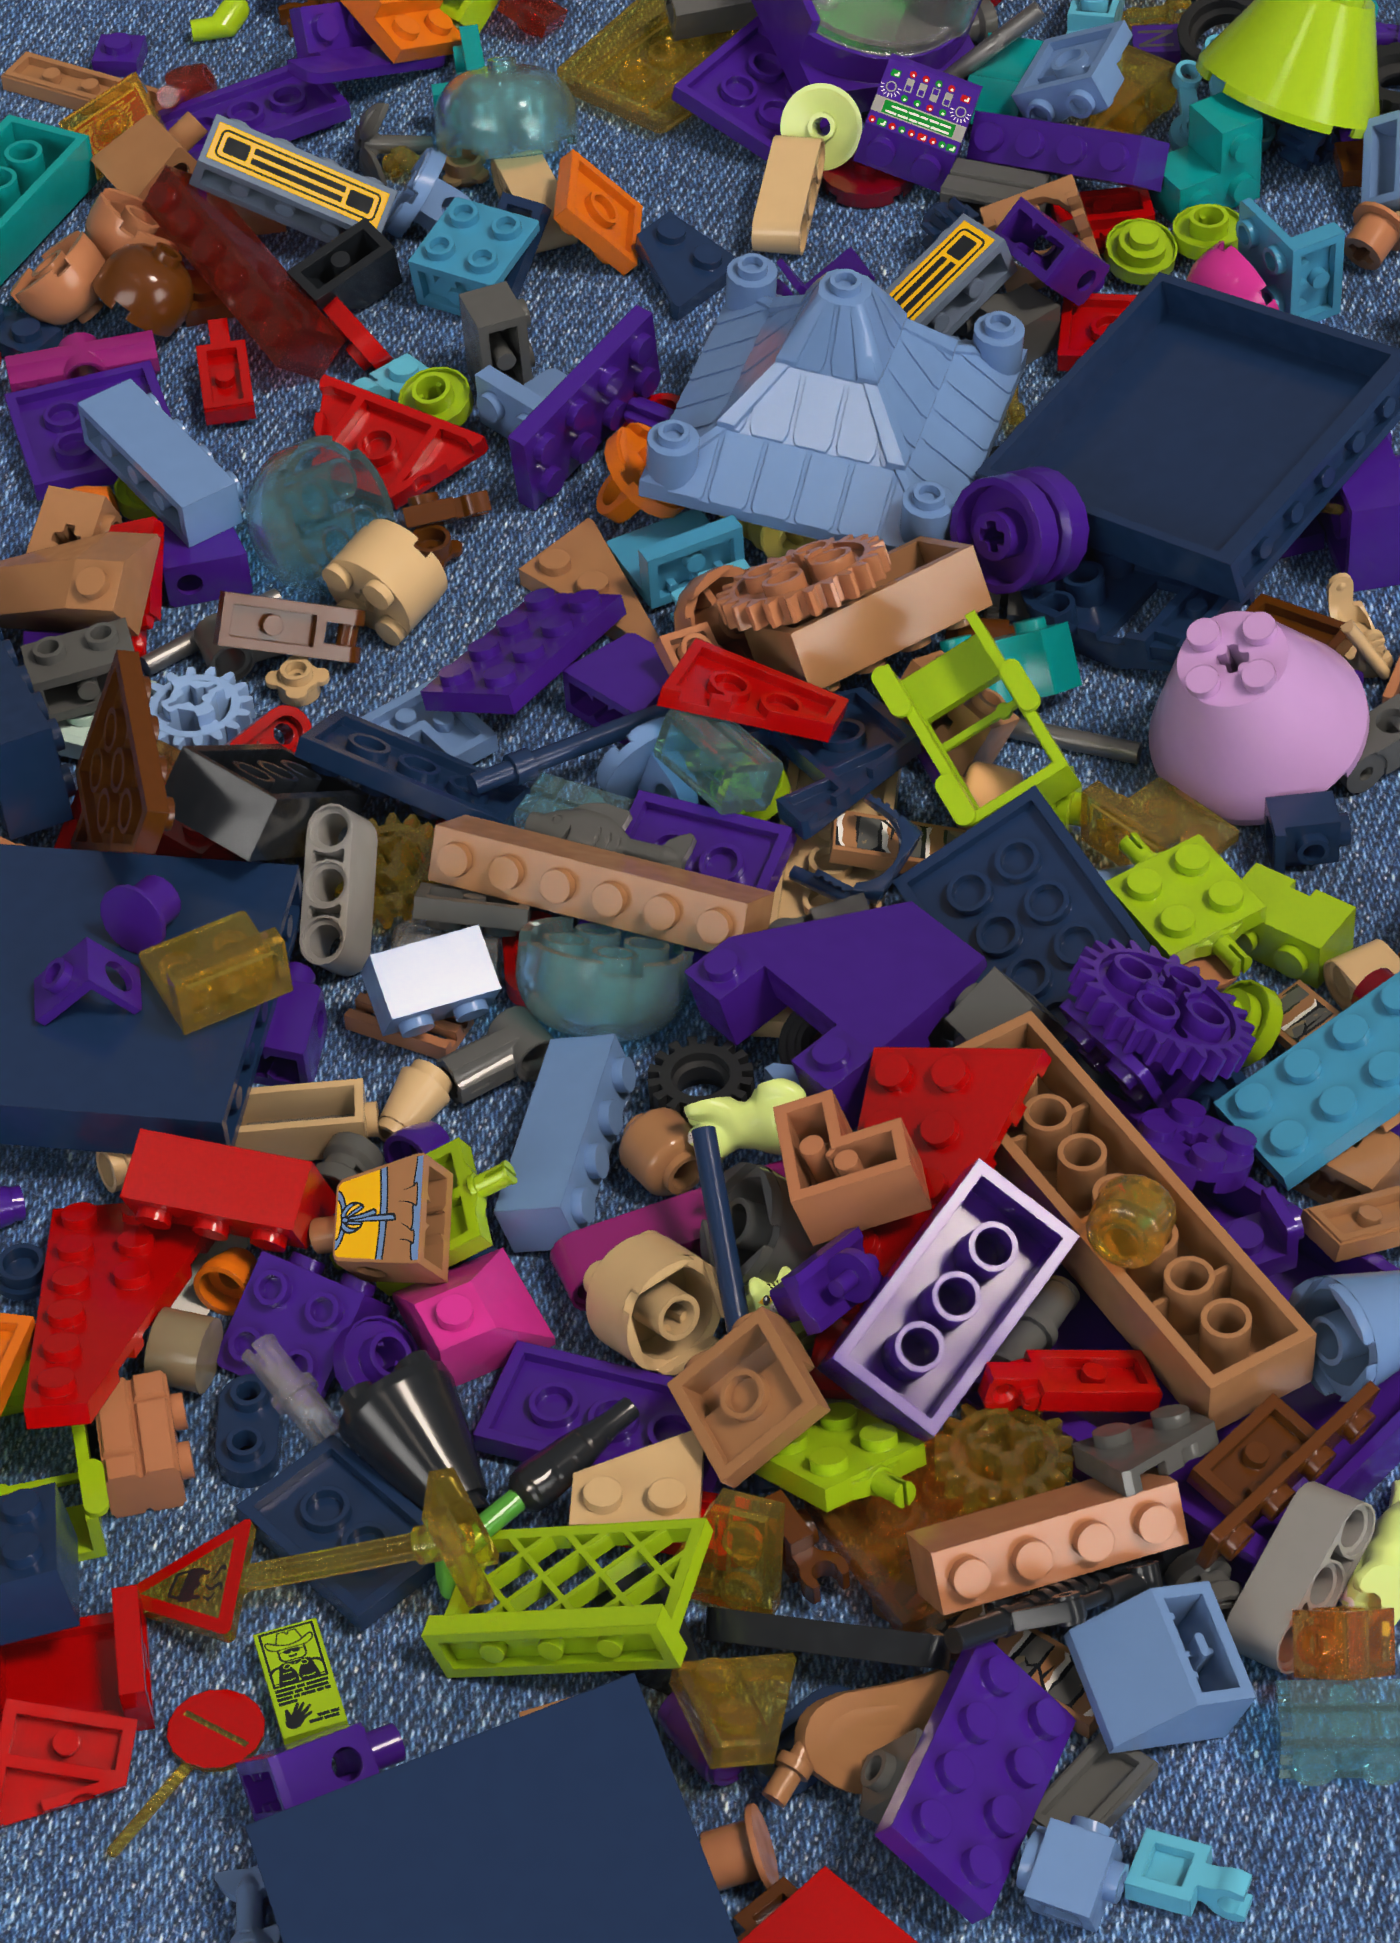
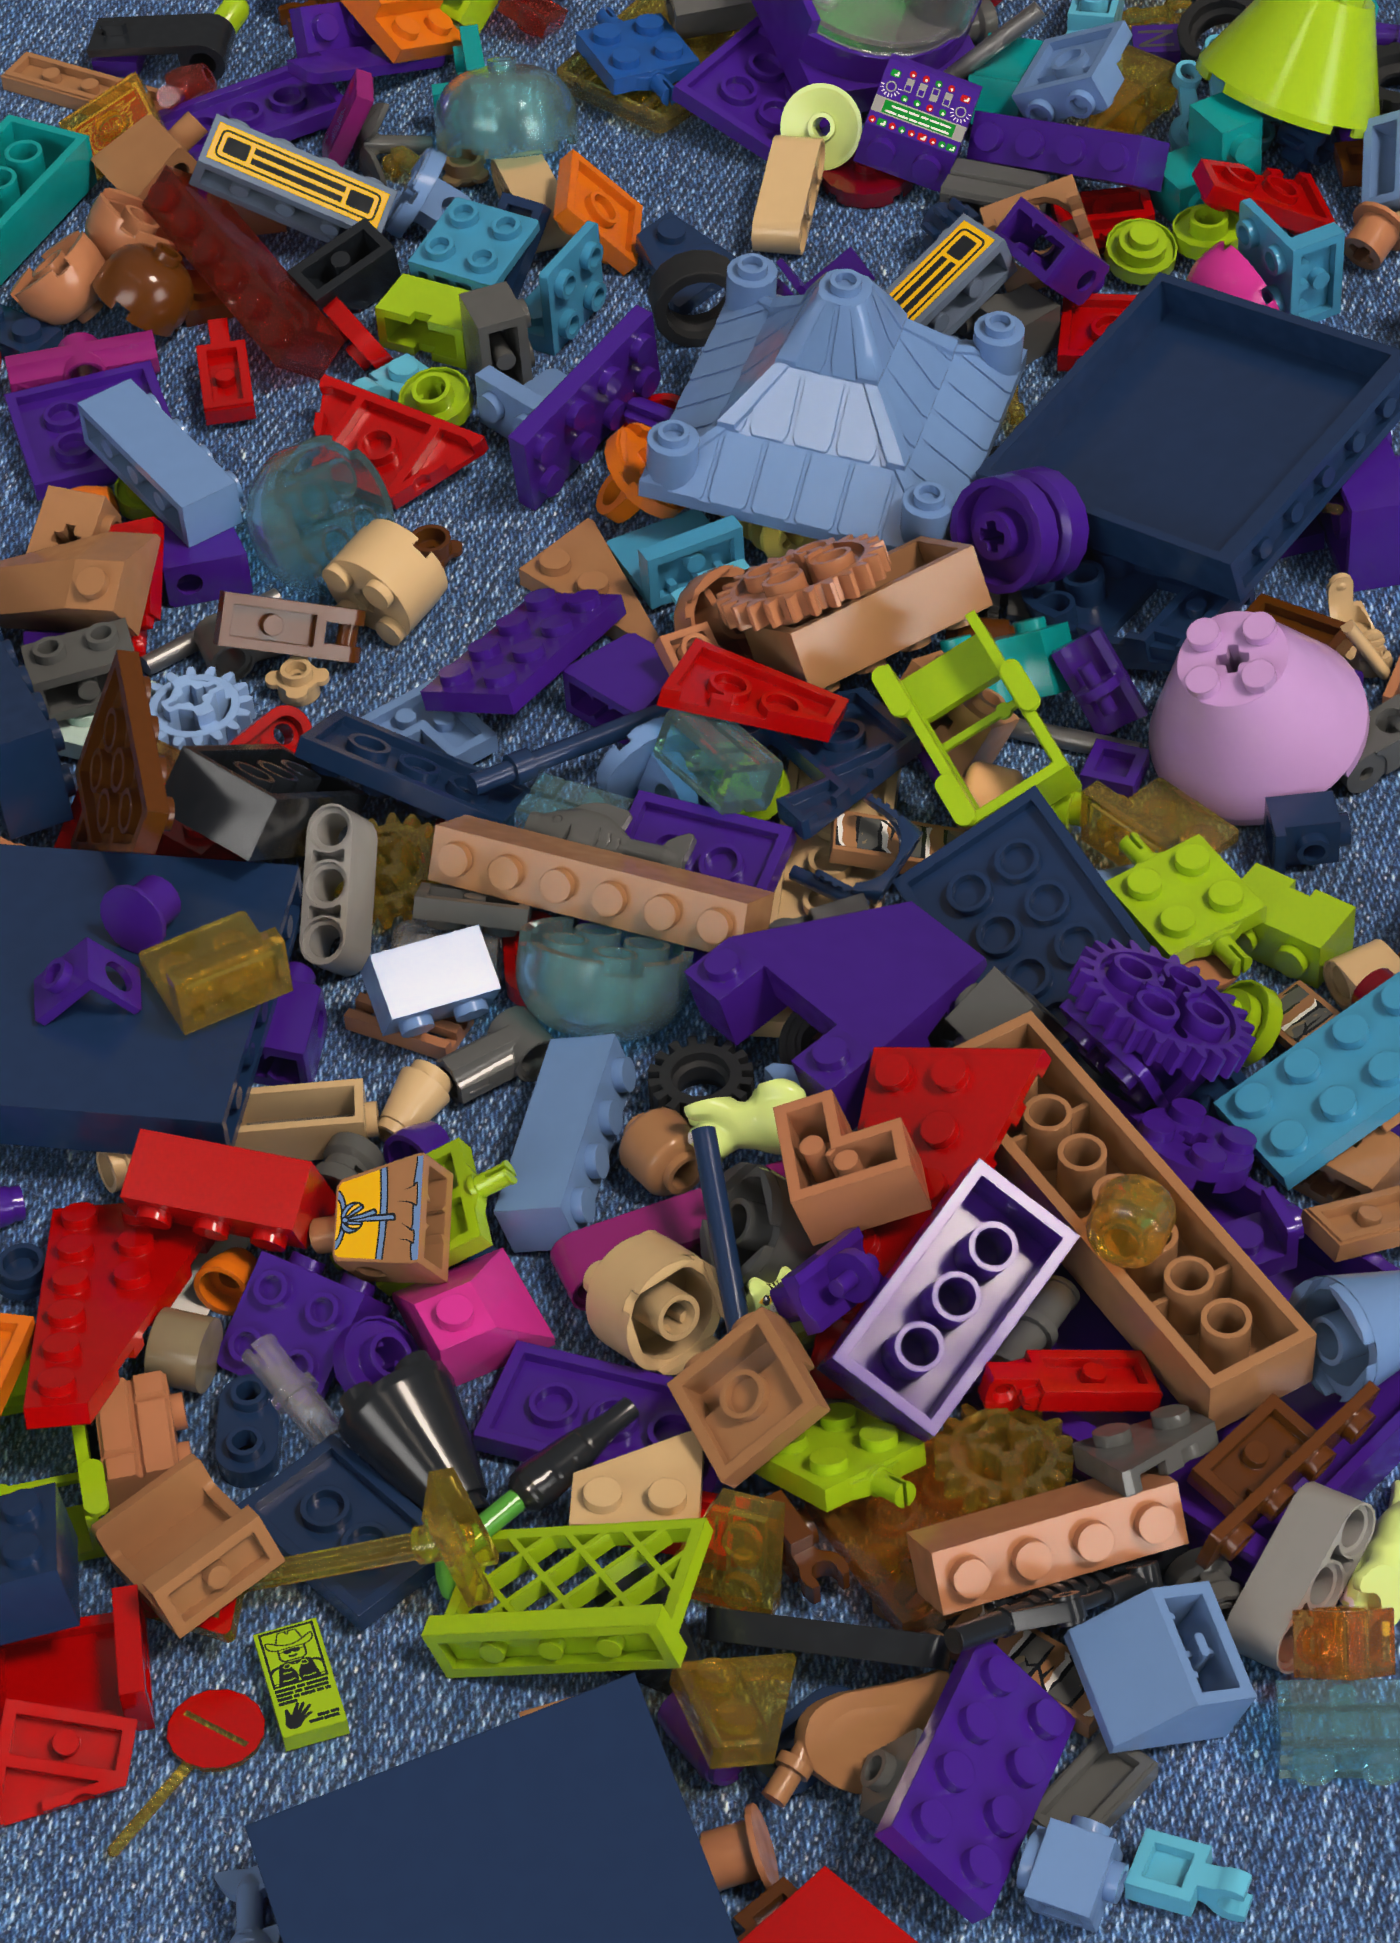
(186, 1545): none -> medium nougat panel
(194, 37): none -> black door
(304, 1767): dark purple torso -> none
(349, 117): none -> magenta tile
(422, 317): none -> lime brick
(429, 509): reddish brown plate -> none
(567, 291): none -> dark azure bracket
(636, 53): none -> blue plate
(673, 276): none -> black tyre
(1099, 682): none -> dark purple hips
(1115, 766): none -> dark purple plate
(1289, 202): none -> red wing

